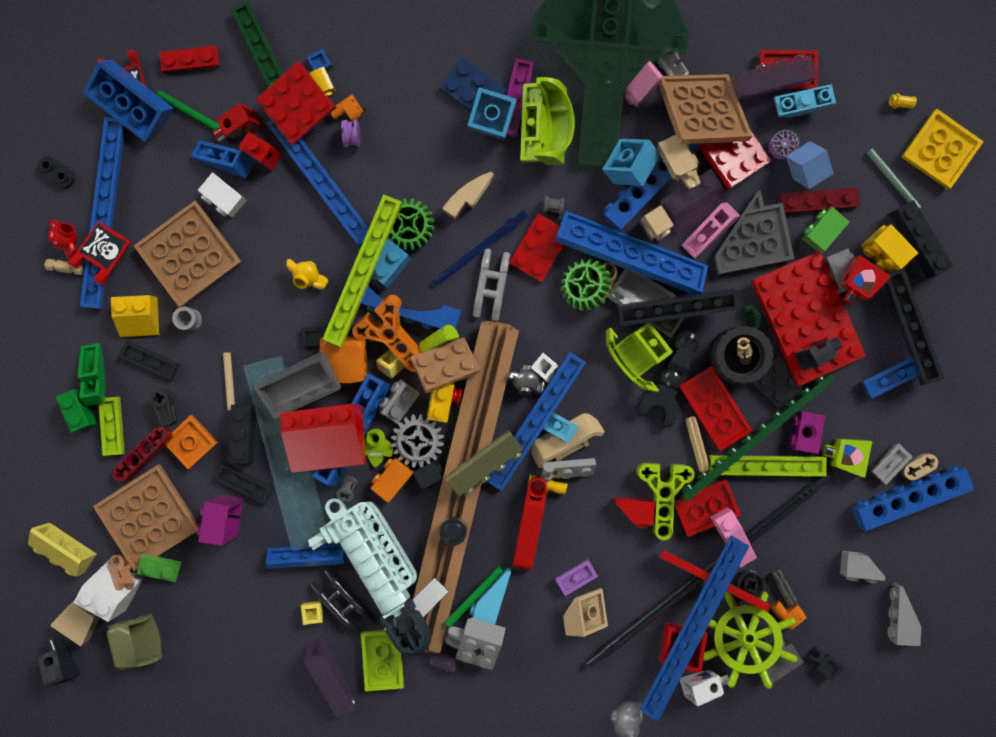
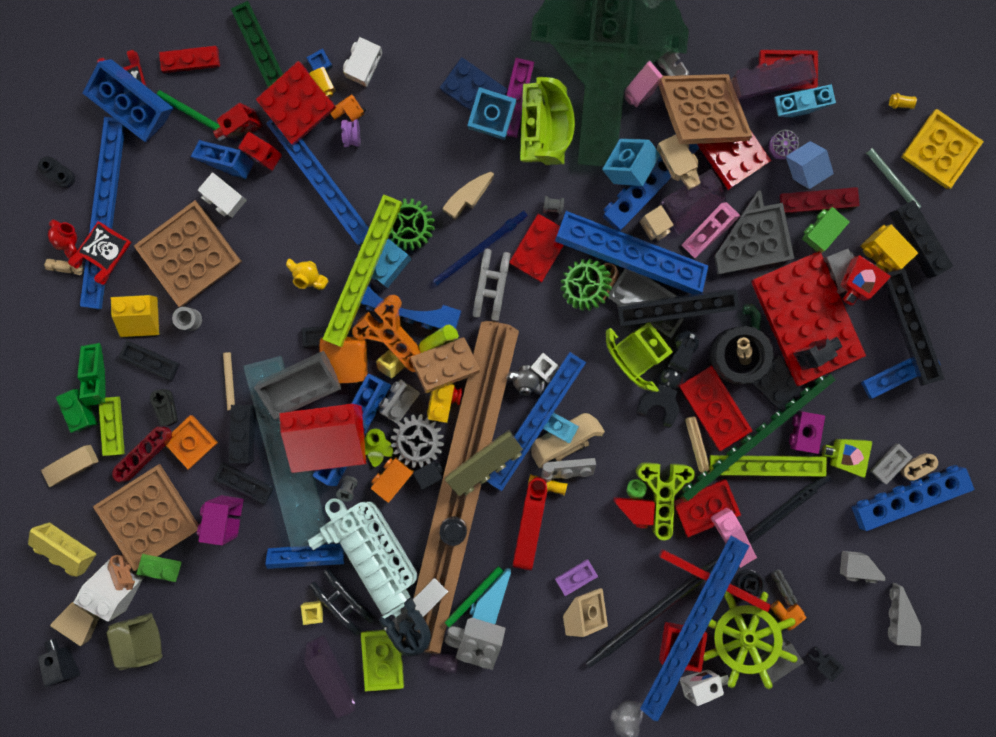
(69, 465): none -> tan slope
(362, 61): none -> white brick
(636, 489): none -> bright green tile

